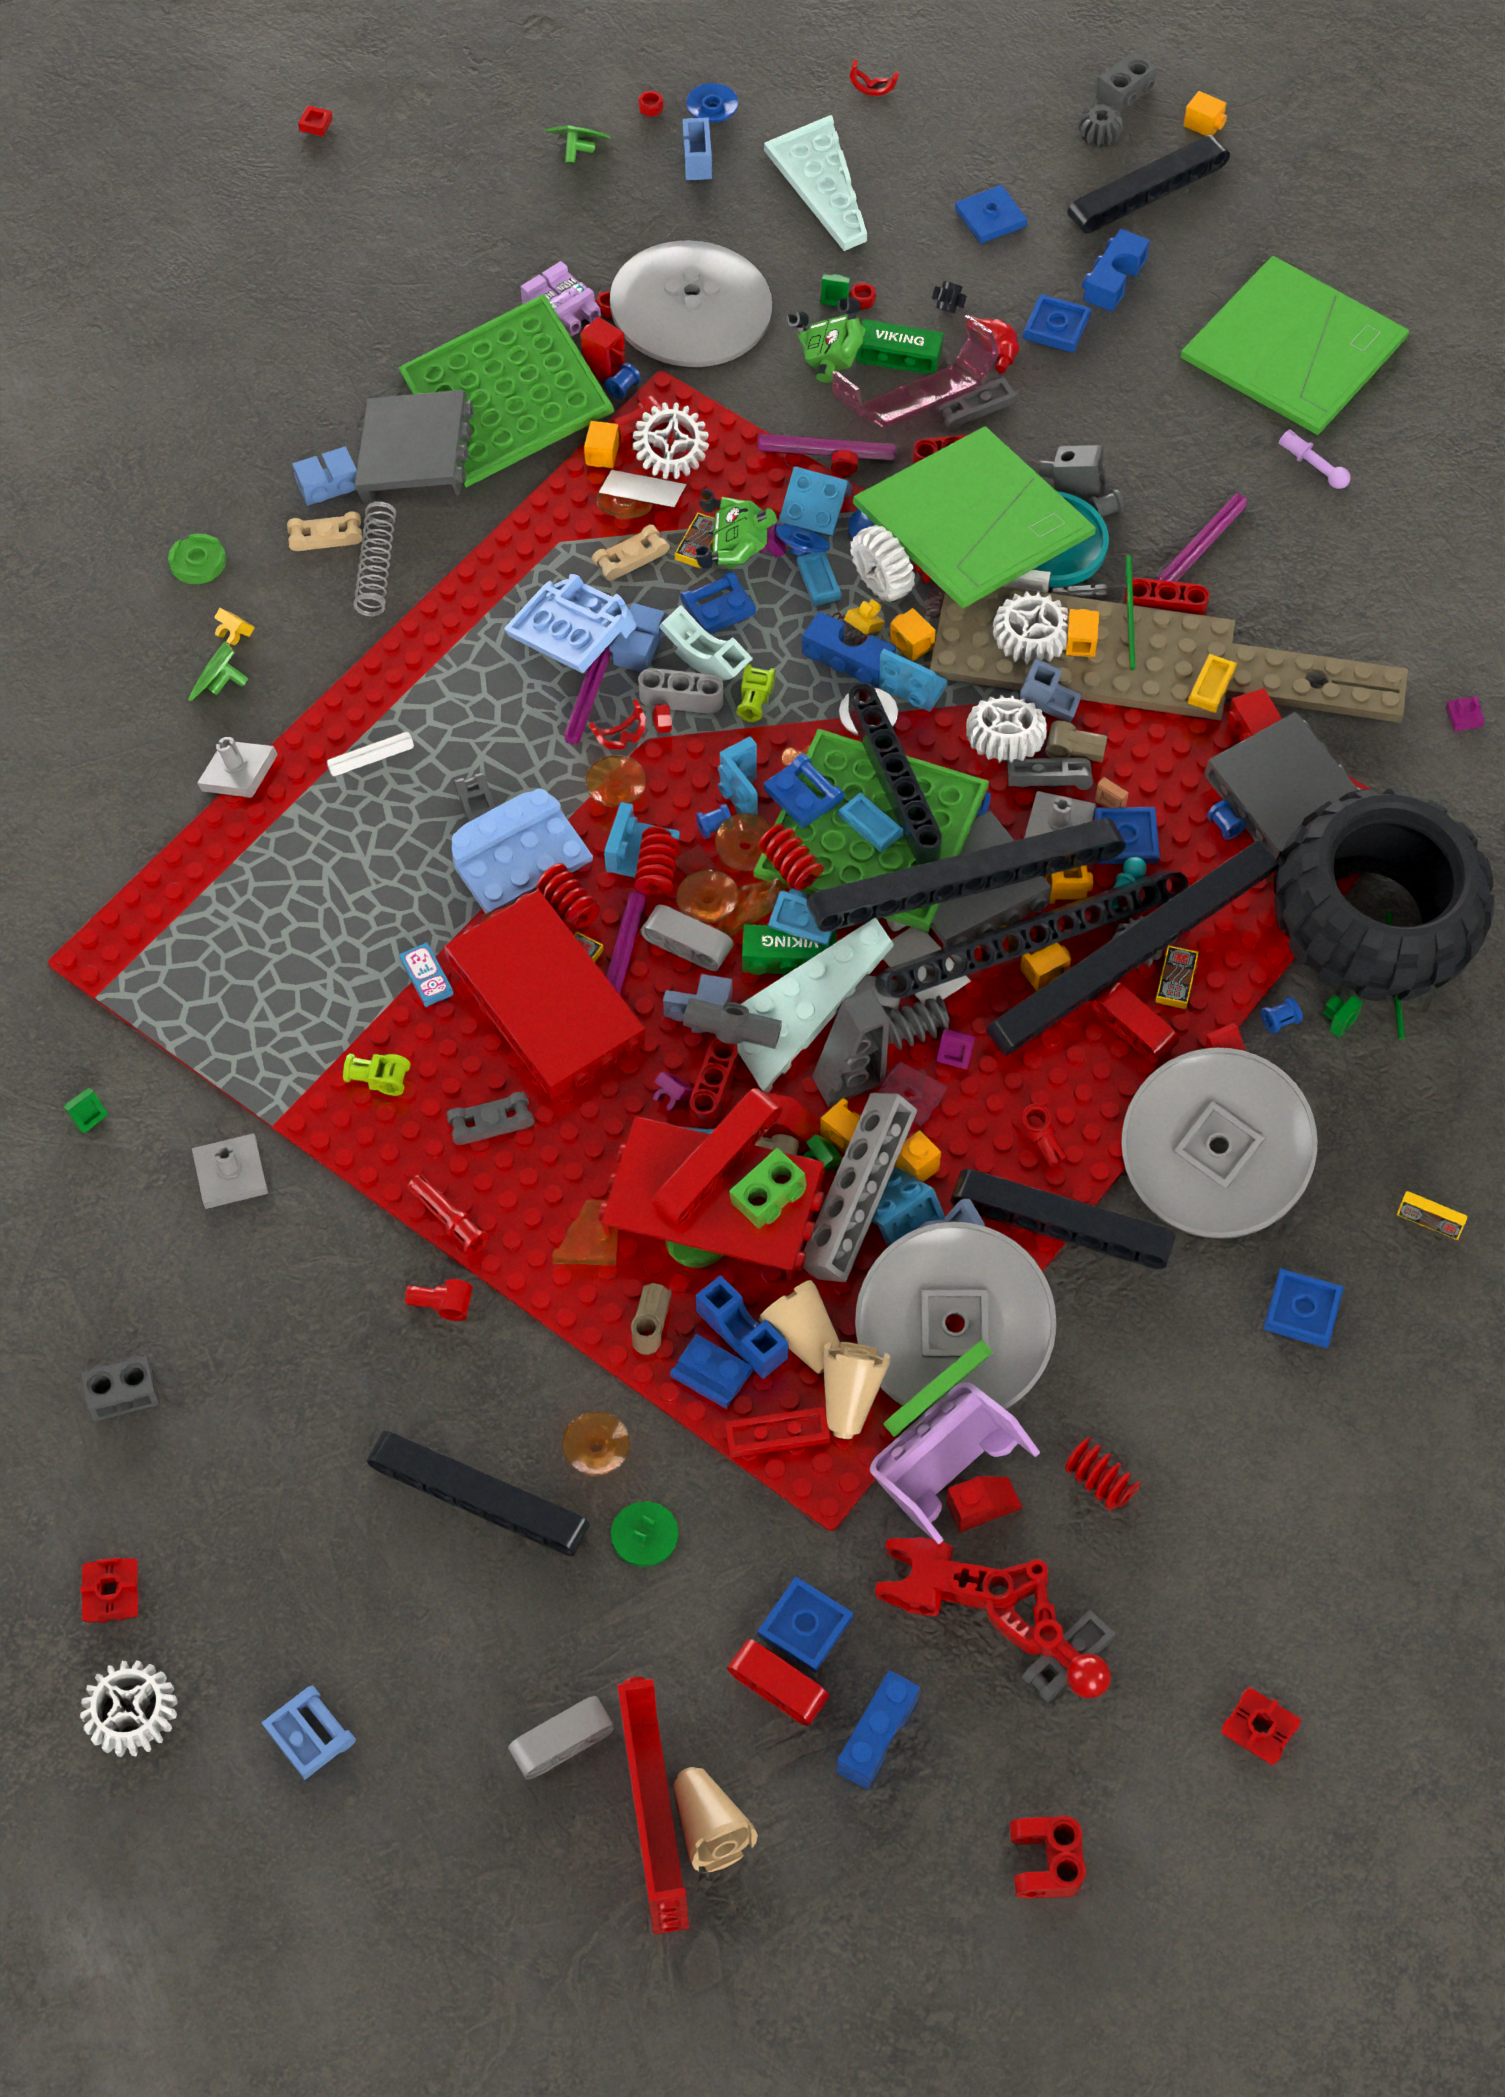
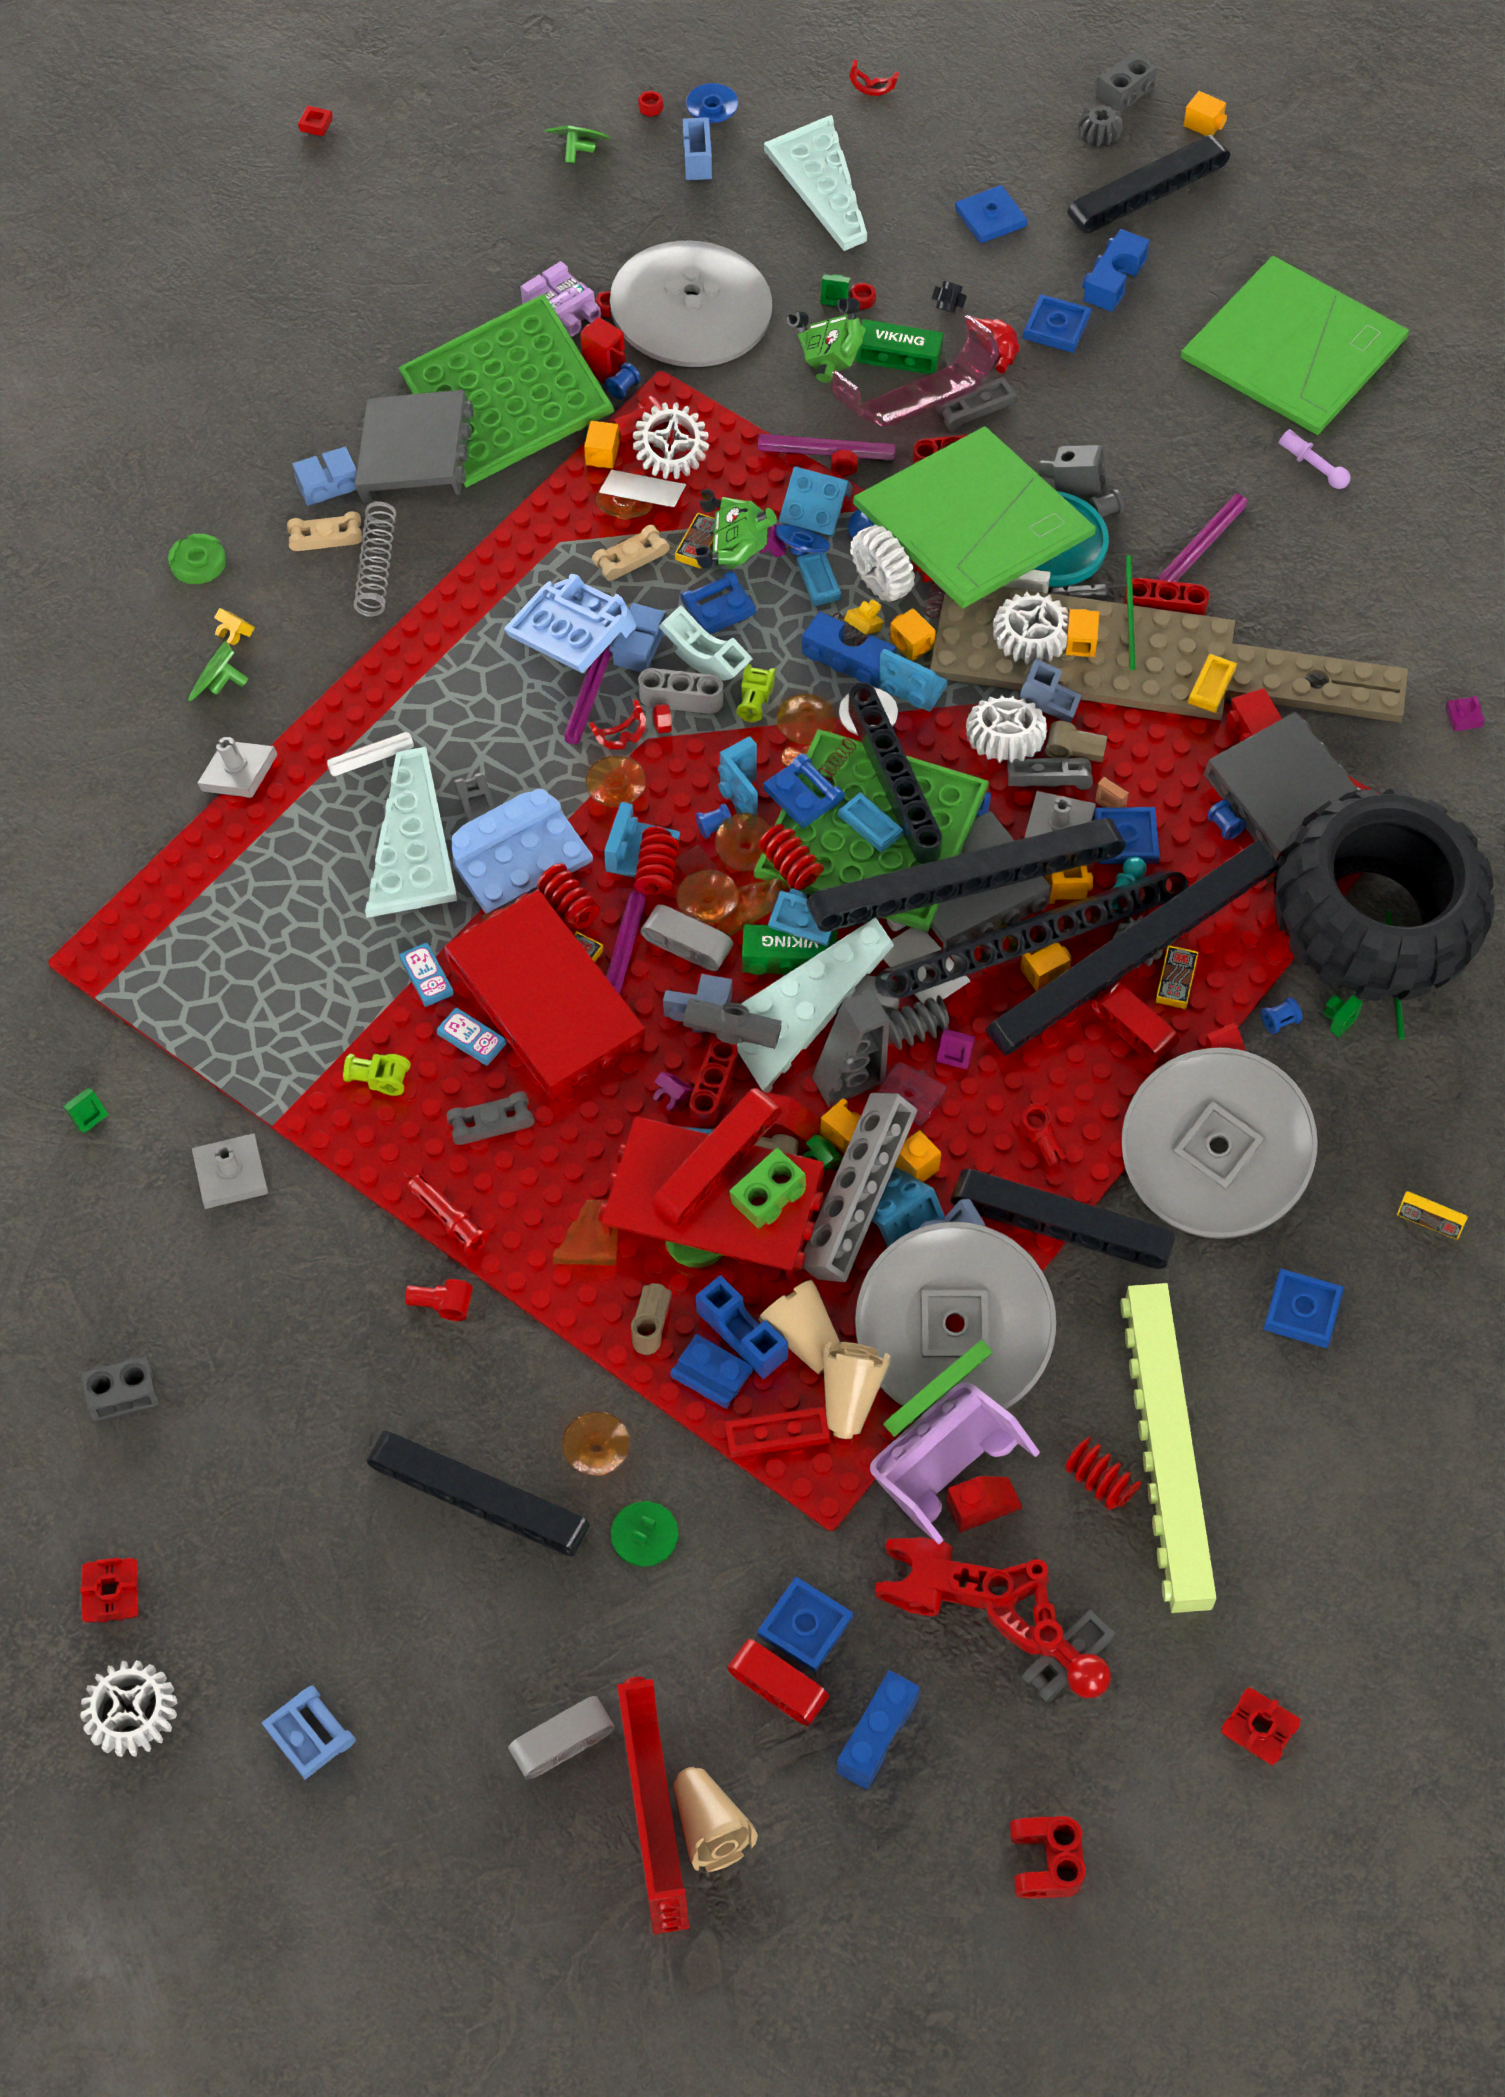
(412, 849): none -> light aqua wing
(471, 1036): none -> tile
(801, 726): none -> clear orange dish
(840, 756): none -> piece
(1169, 1449): none -> yellowish green brick

